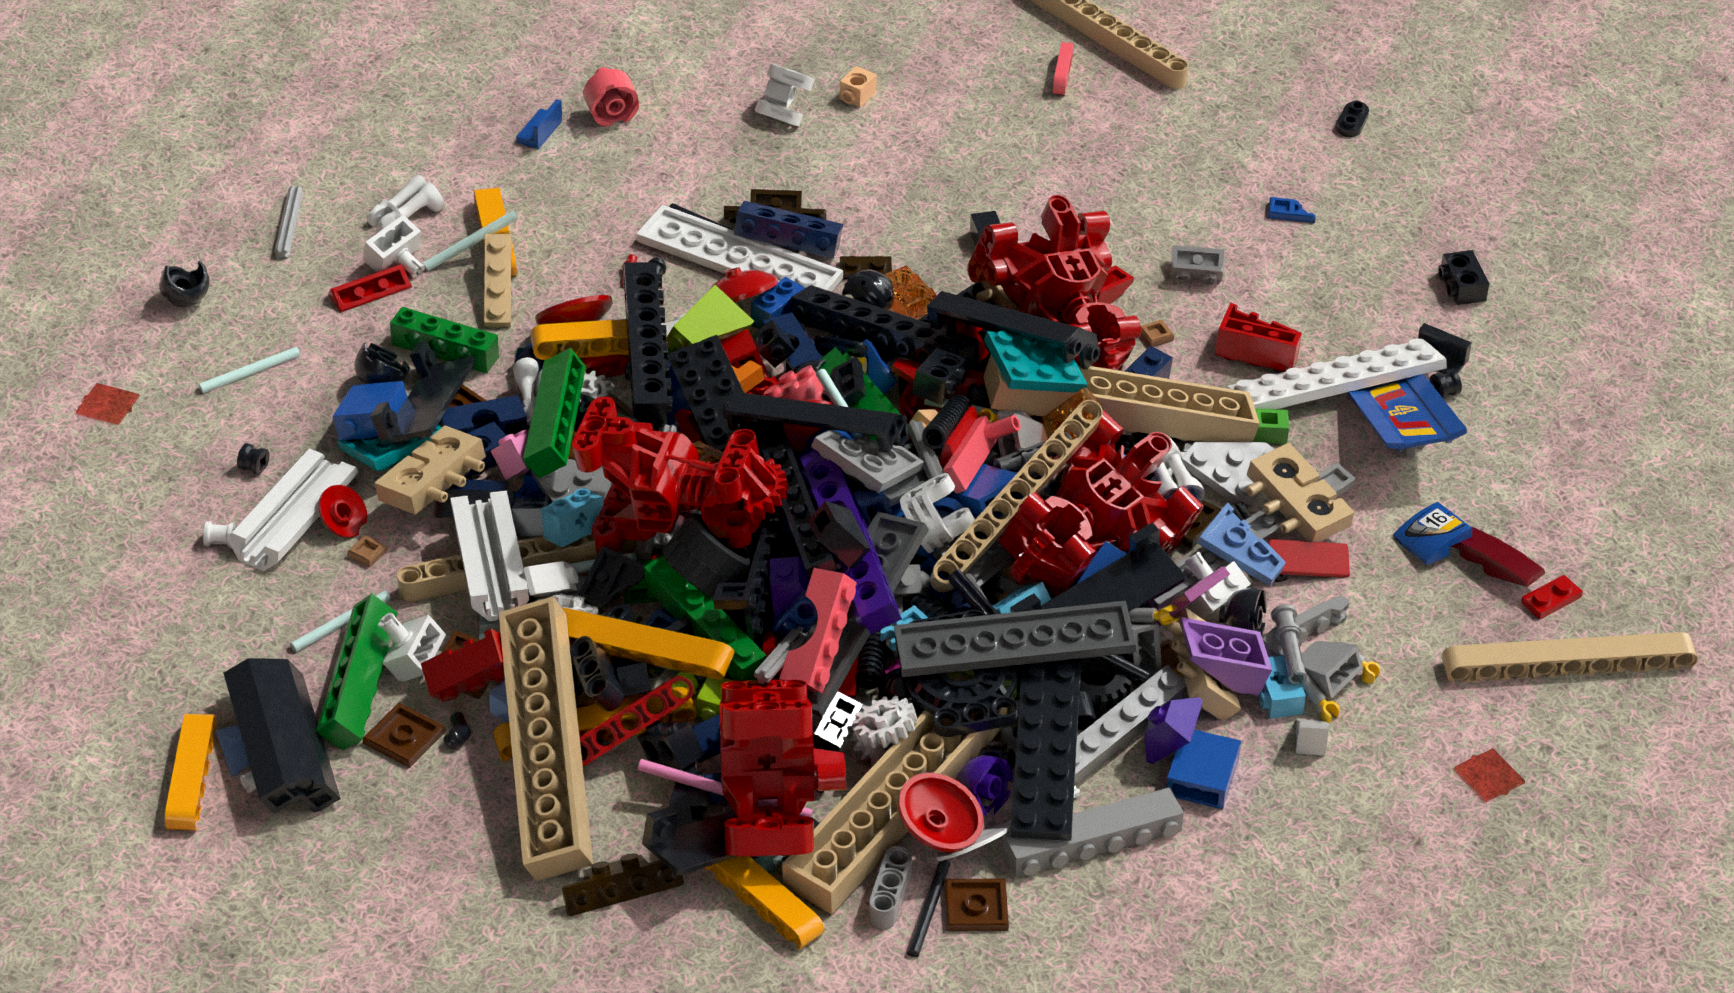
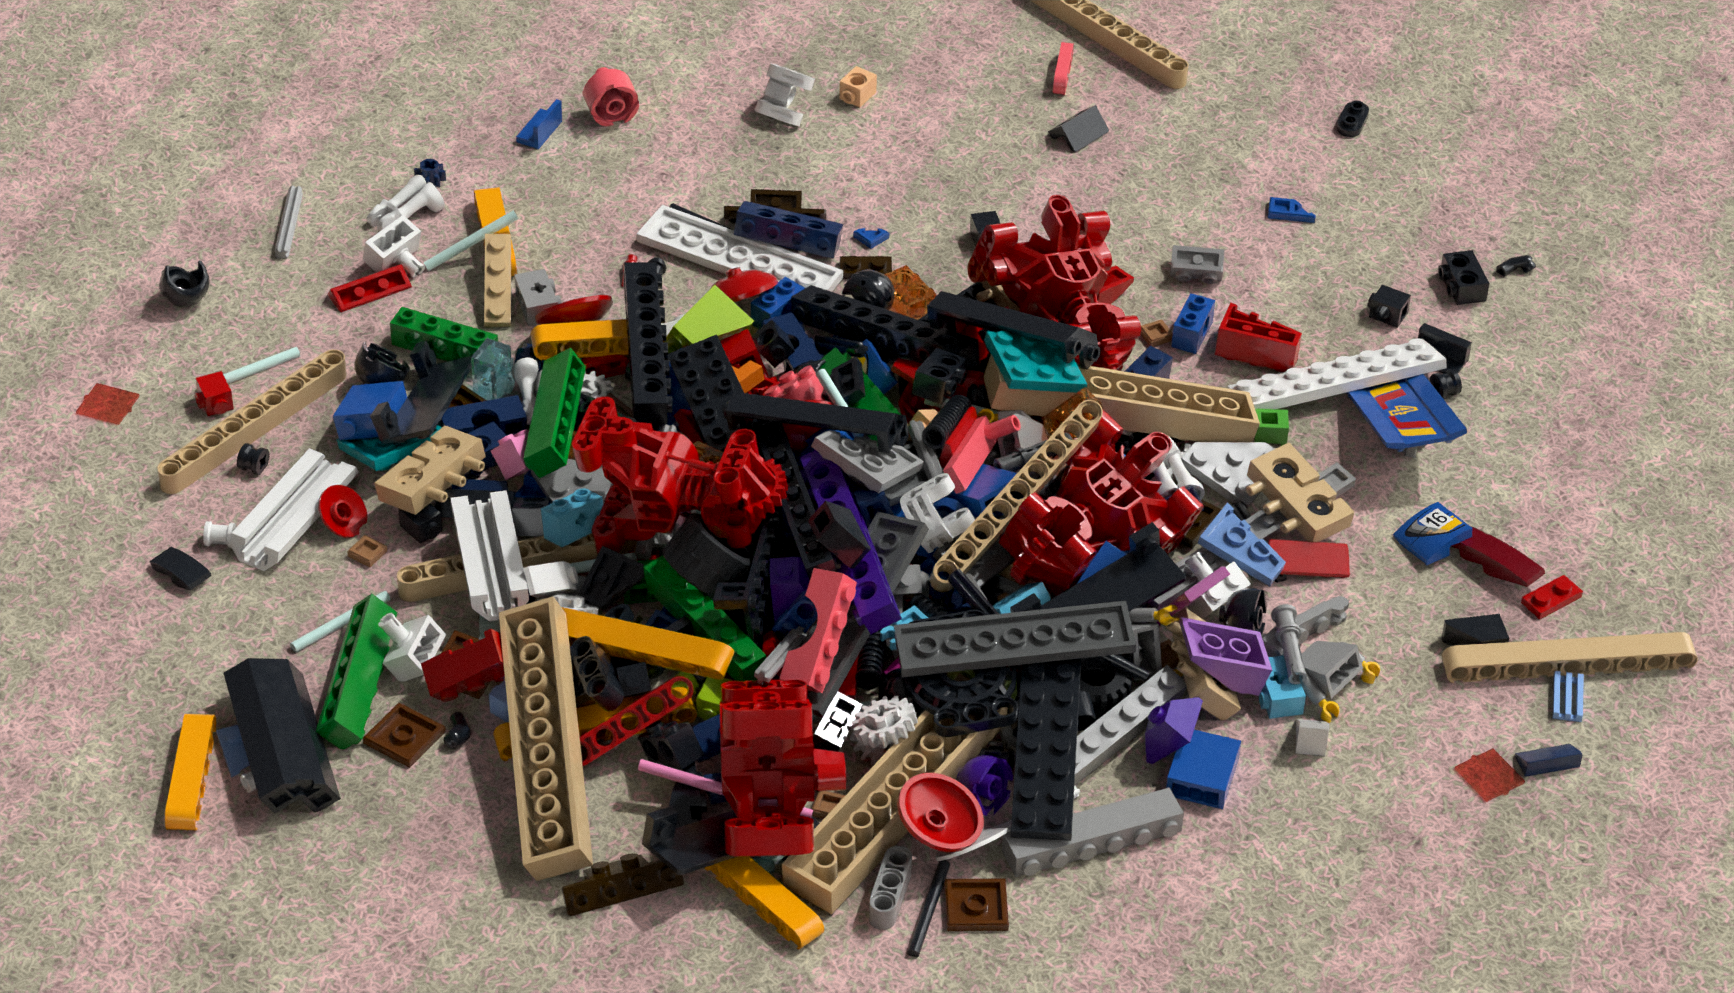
(181, 568): none -> black slope
(213, 394): none -> red brick
(251, 421): none -> tan beam
(423, 525): none -> black brick
(431, 171): none -> dark blue gear
(492, 370): none -> clear light blue brick
(535, 293): none -> light grey brick
(825, 803): none -> medium nougat tile
(870, 237): none -> blue tile
(1081, 128): none -> panel
(1193, 323): none -> blue brick
(1389, 305): none -> black brick
(1474, 630): none -> black slope
(1514, 263): none -> black arm
(1549, 759): none -> dark blue slope
(1568, 679): none -> light blue tile

